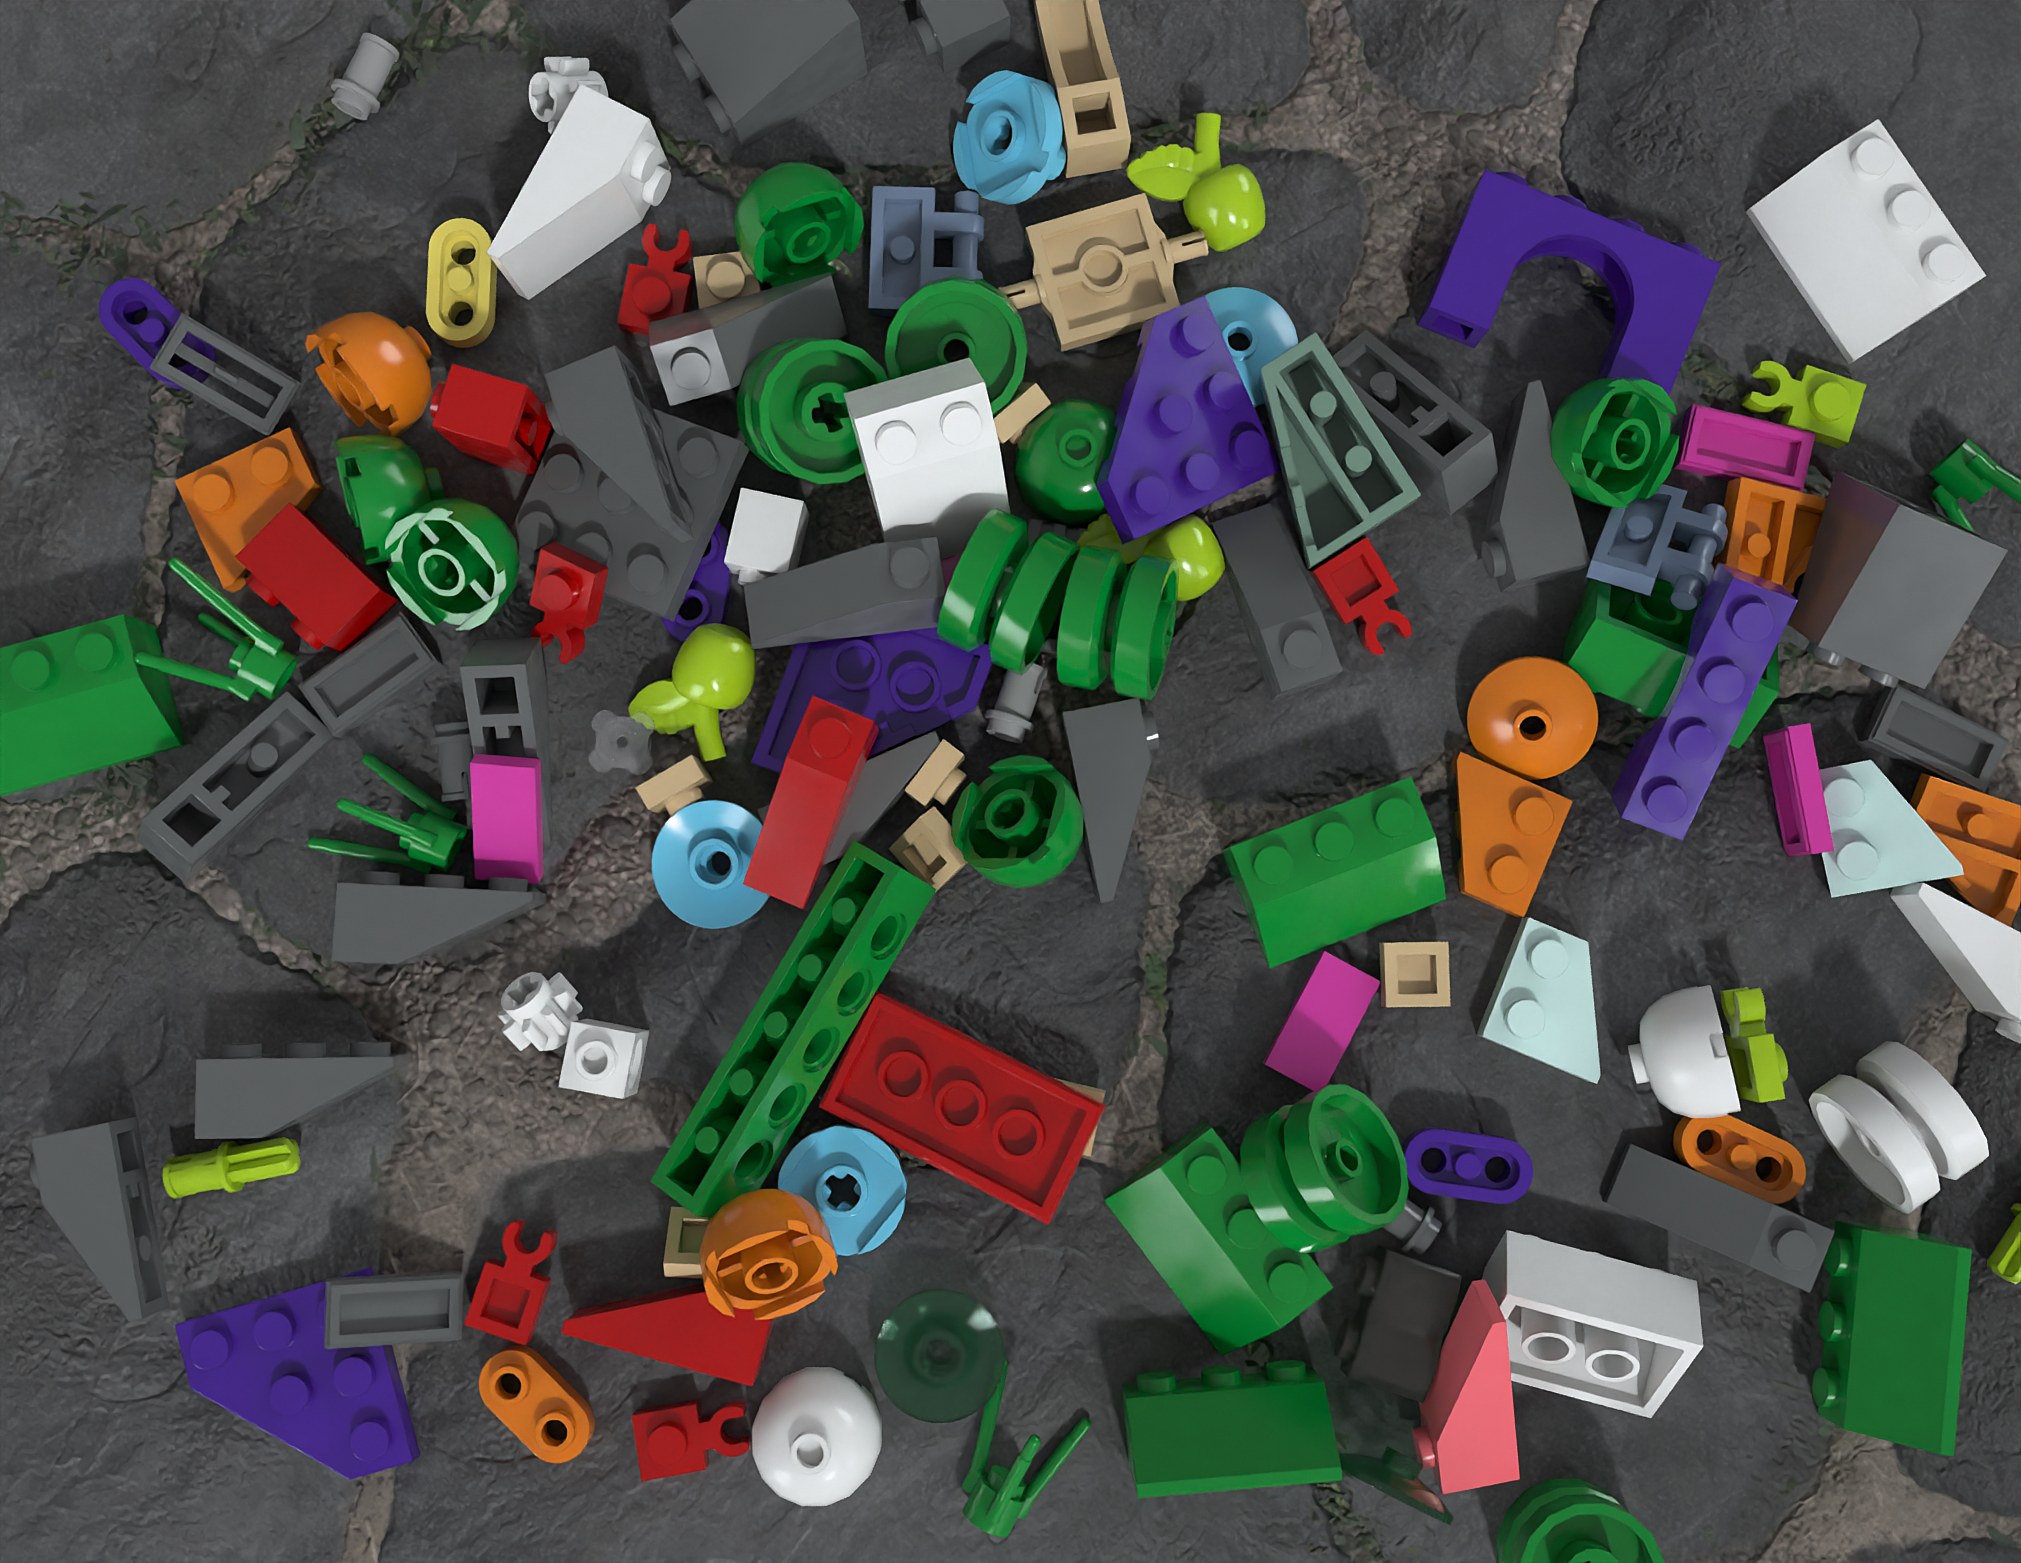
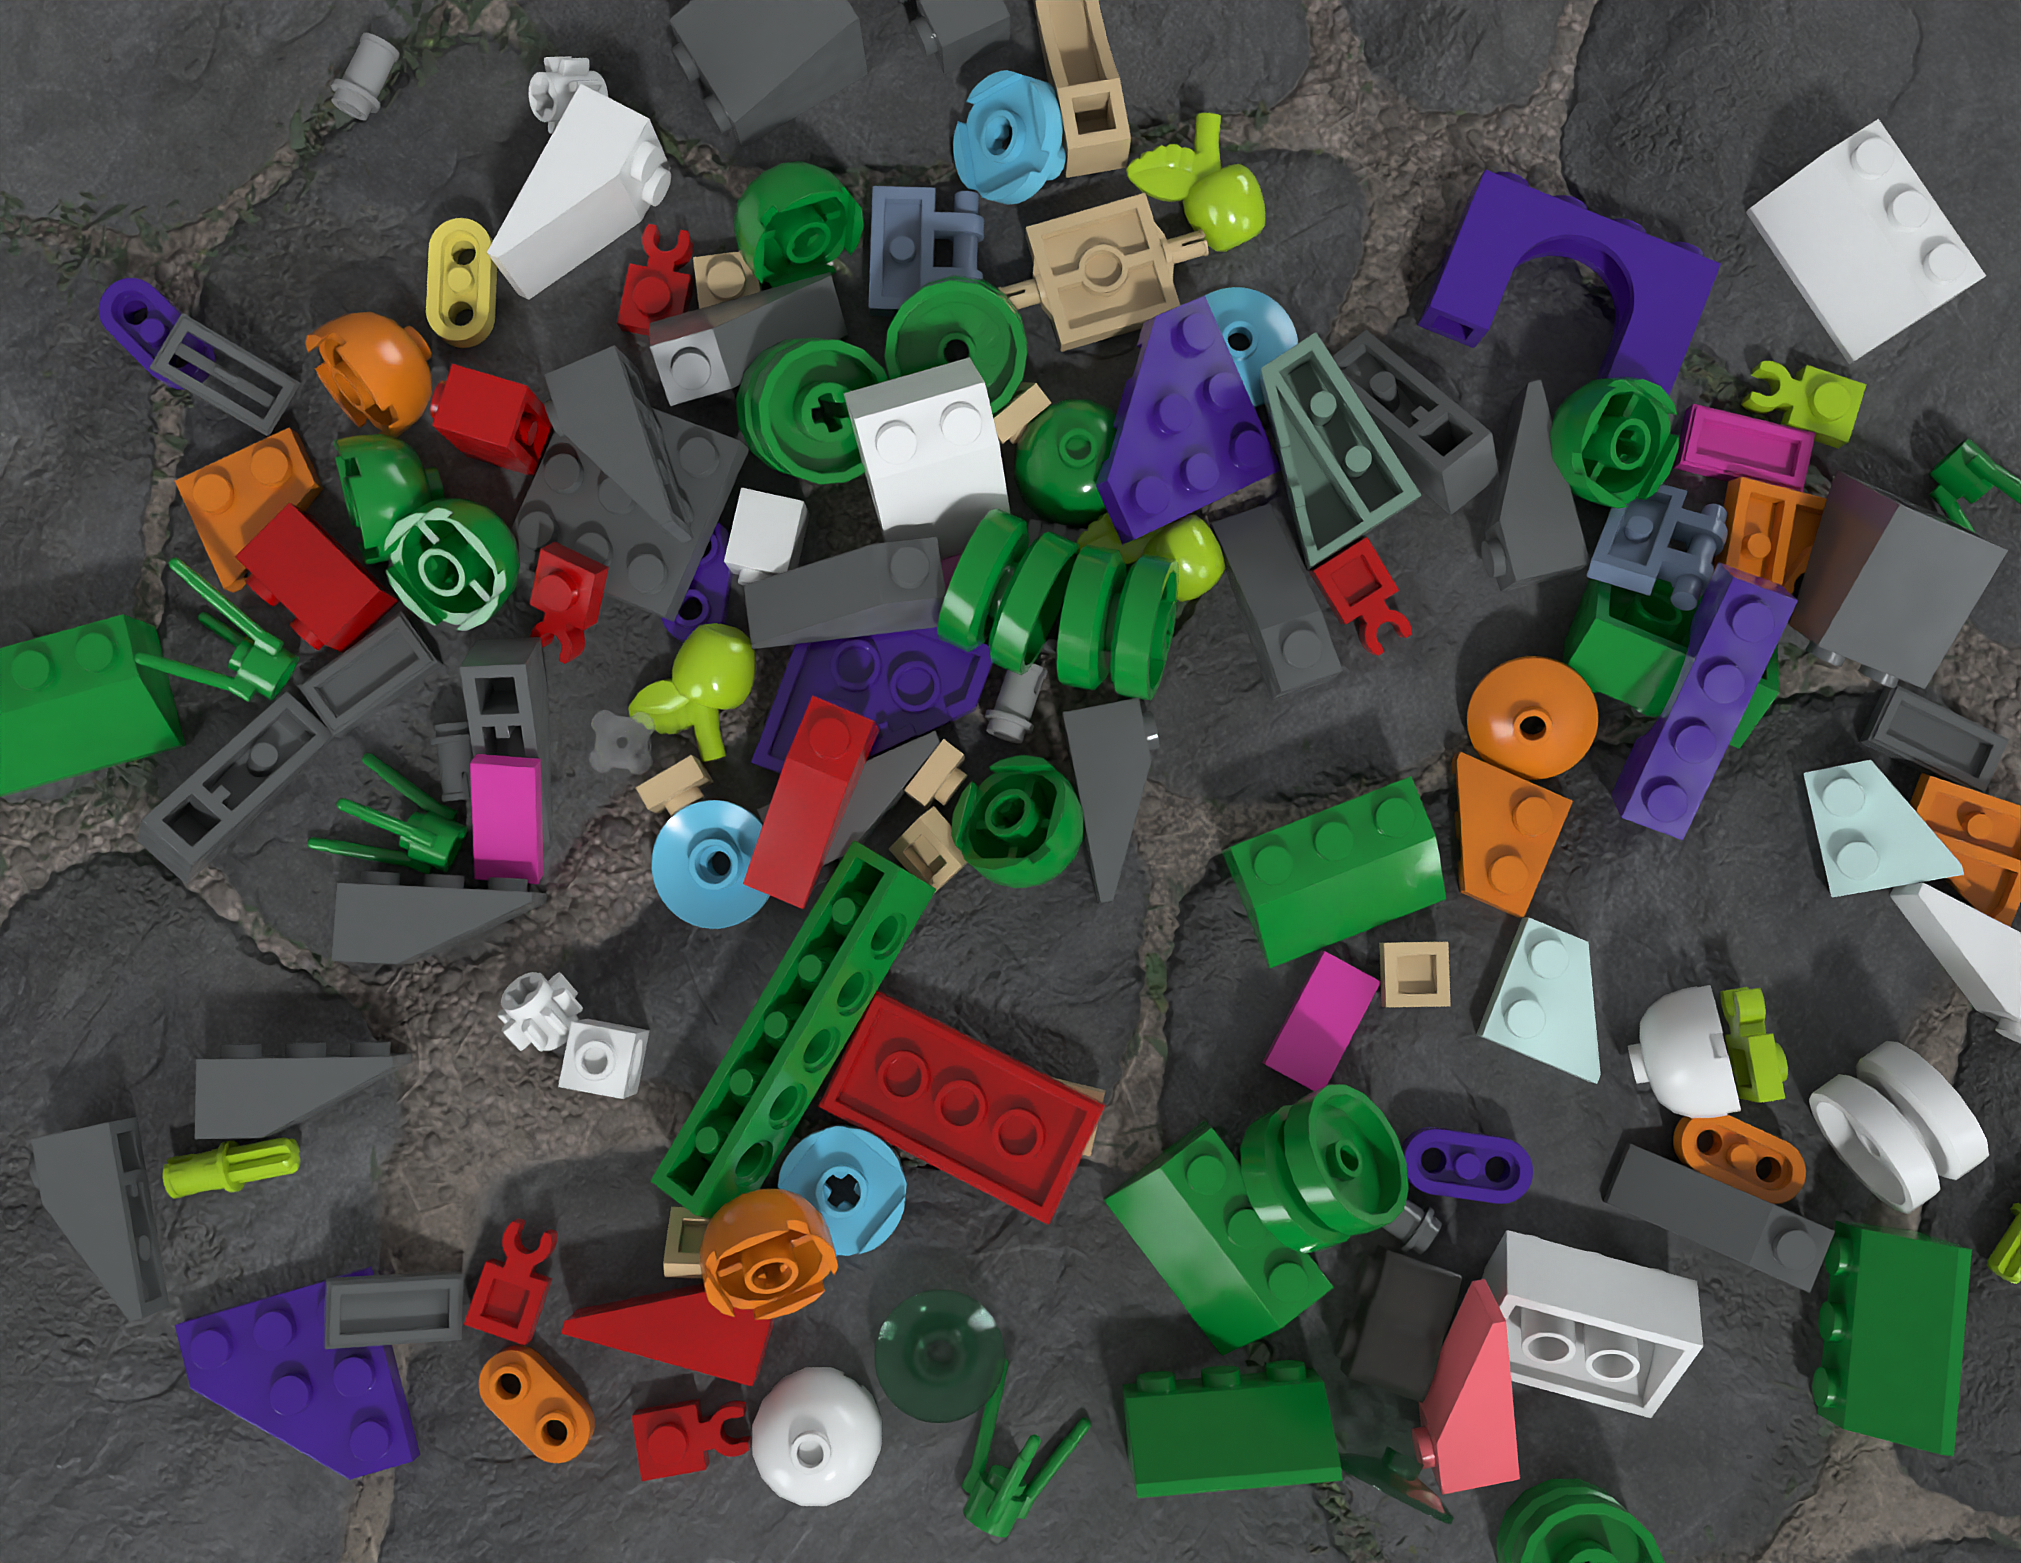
(1798, 791): dark pink tile -> none

